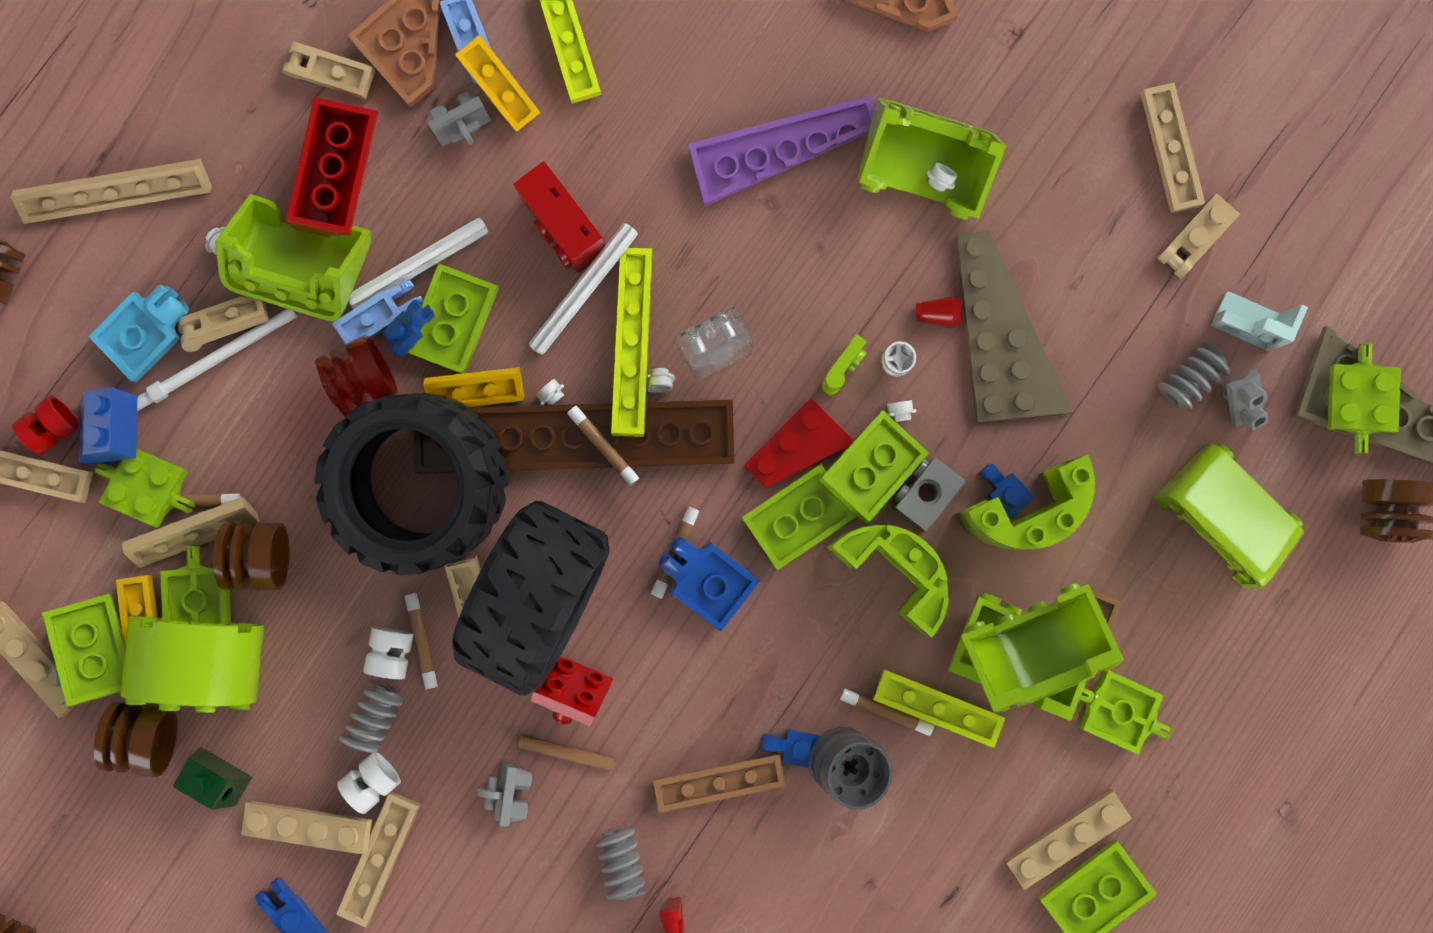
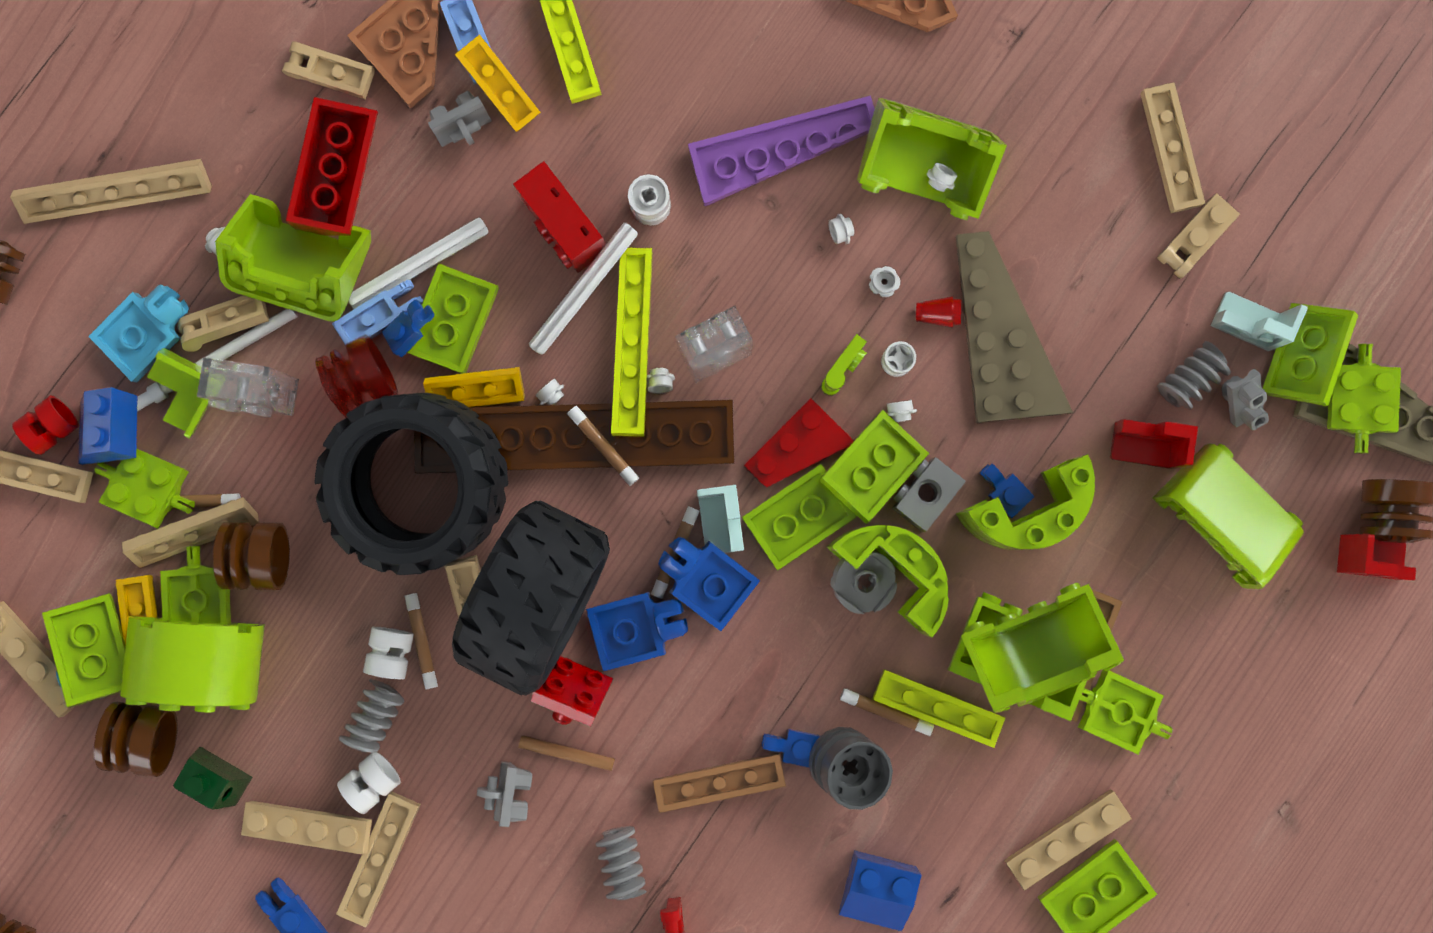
(183, 377): none -> lime panel
(247, 387): none -> clear piece
(634, 629): none -> blue plate
(649, 199): none -> white wheel
(721, 517): none -> light aqua panel
(841, 229): none -> white plate
(868, 599): none -> light grey plate
(880, 891): none -> blue slope
(890, 275): none -> white plate
(1157, 445): none -> red panel
(1312, 363): none -> lime plate
(1369, 557): none -> red panel

